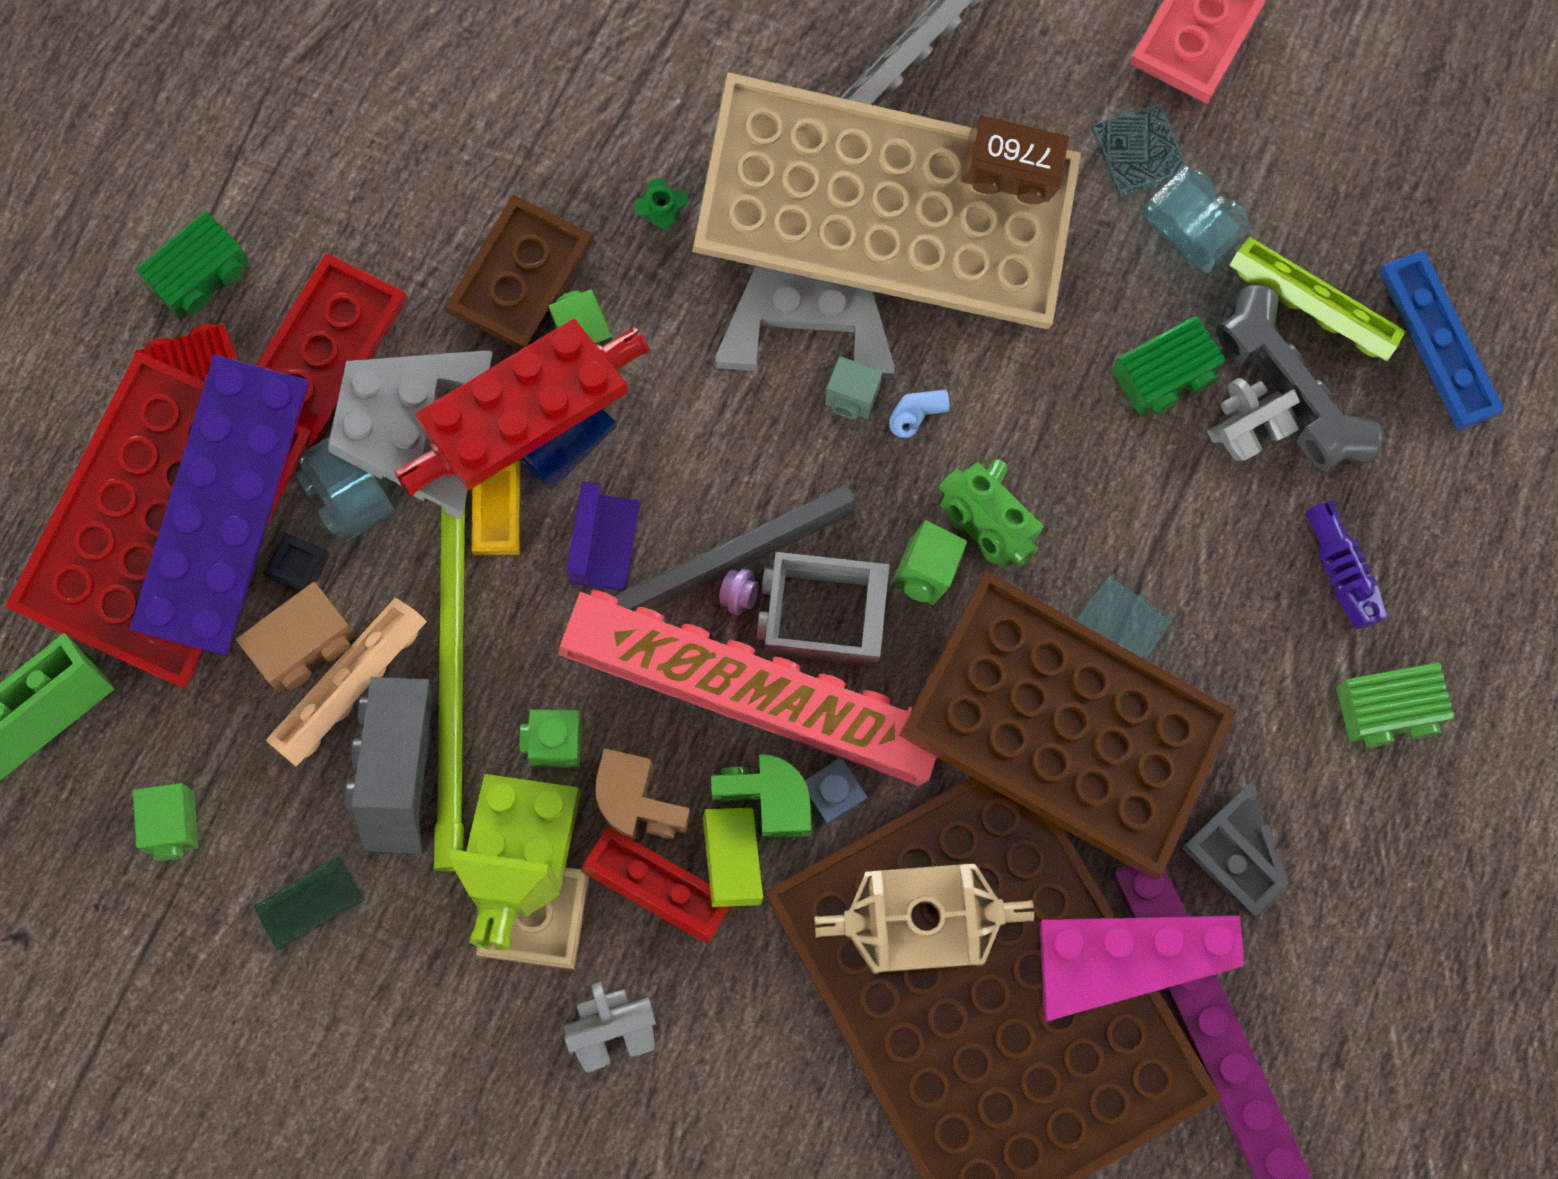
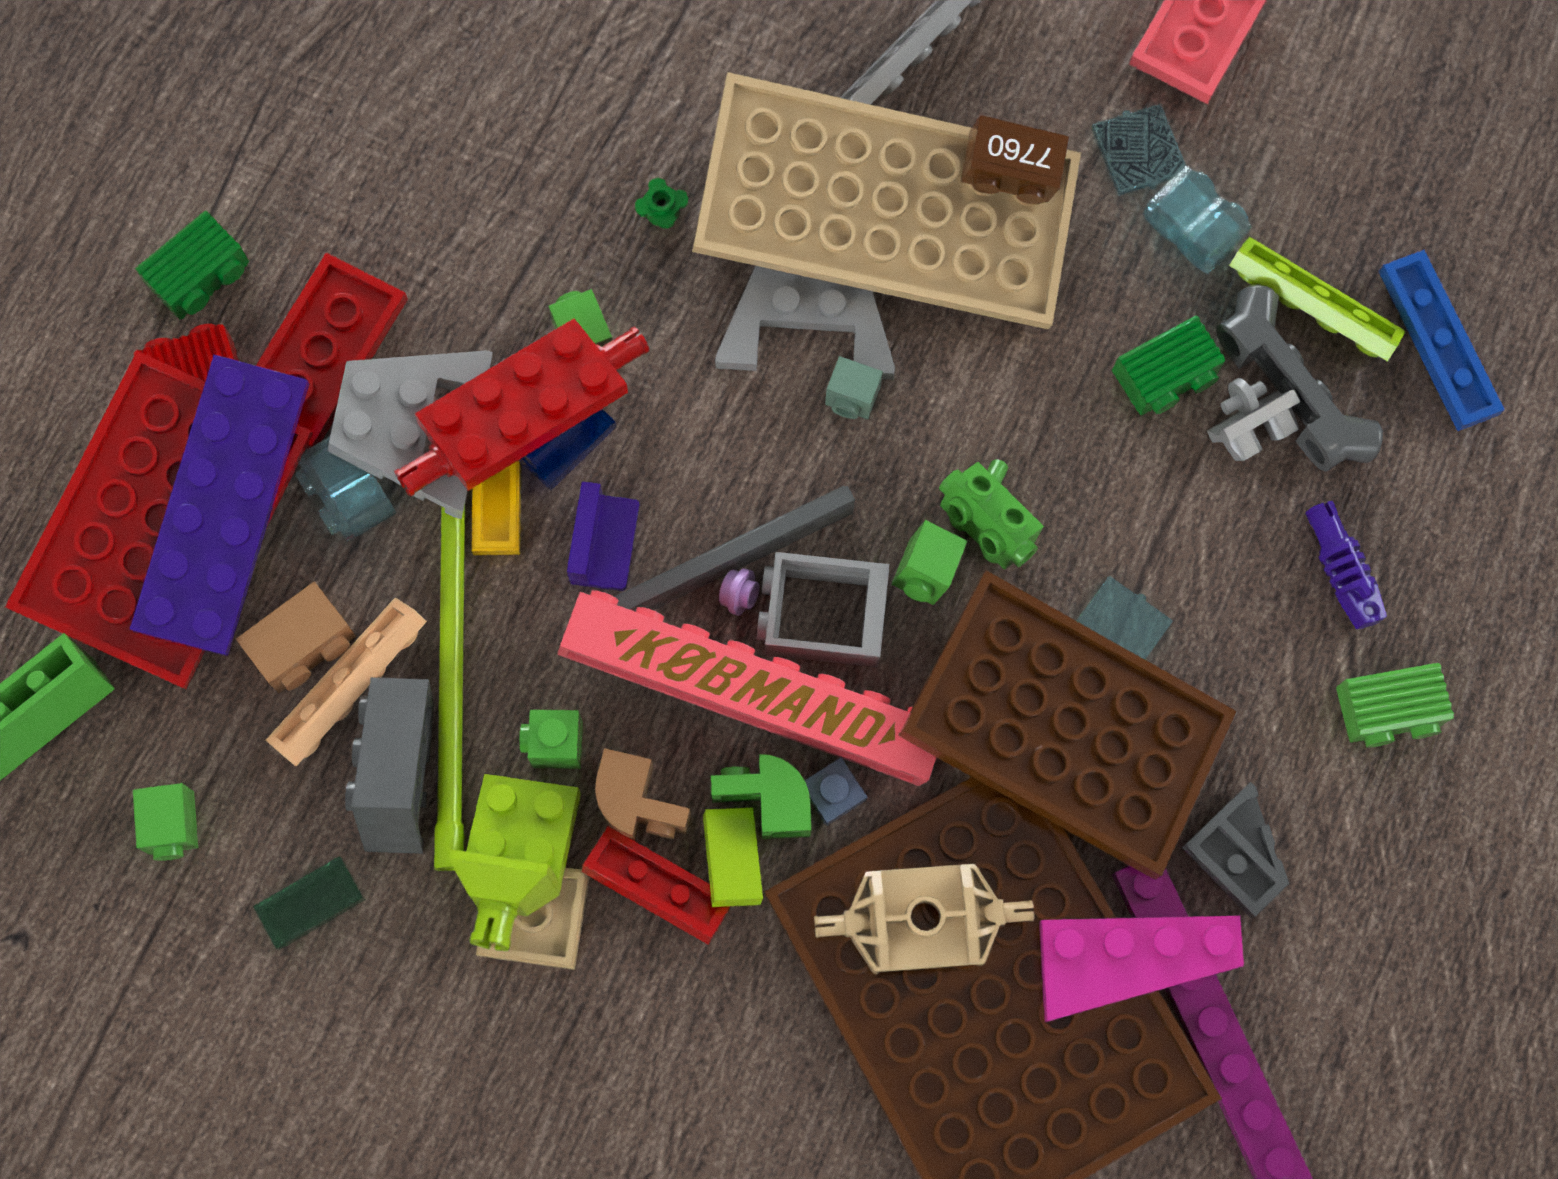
(296, 563): black tile -> none
(519, 273): reddish brown plate -> none
(589, 1034): light grey hips -> none
(913, 408): light blue arm -> none

